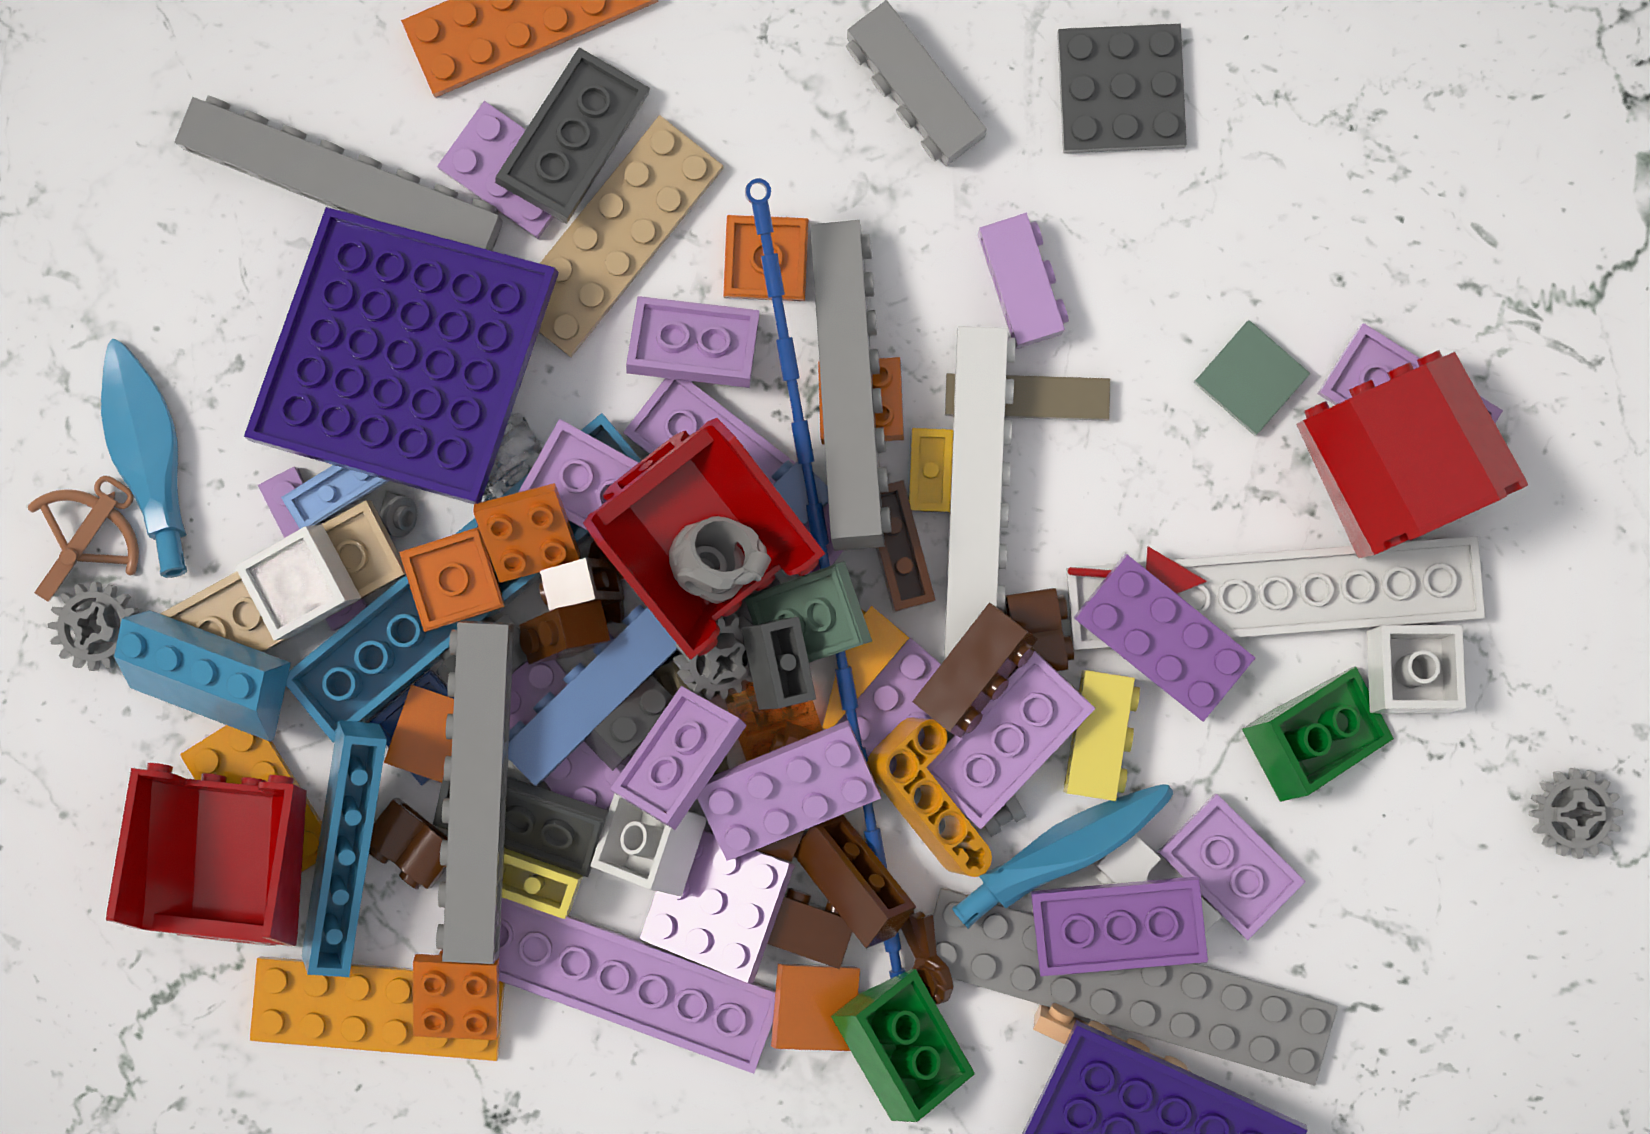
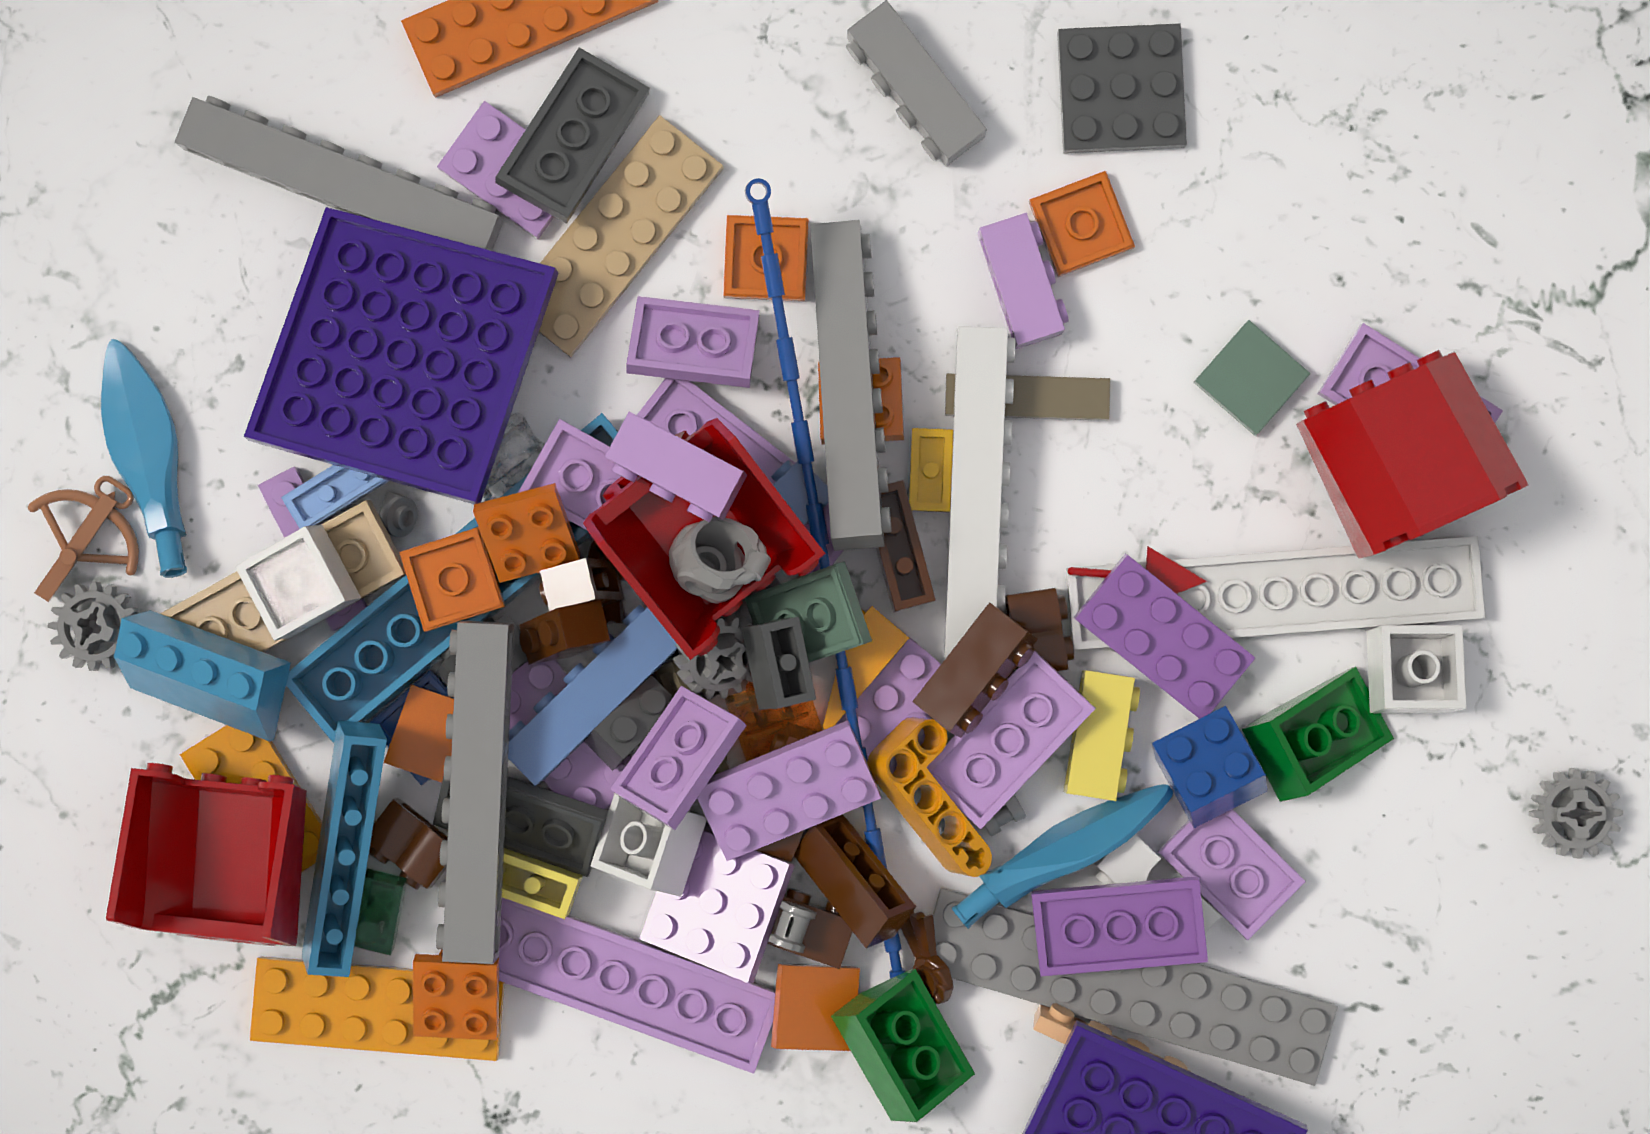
(380, 911): none -> clear green tile
(675, 468): none -> lavender brick
(792, 926): none -> light grey bush
(1081, 224): none -> orange tile
(1210, 767): none -> blue brick

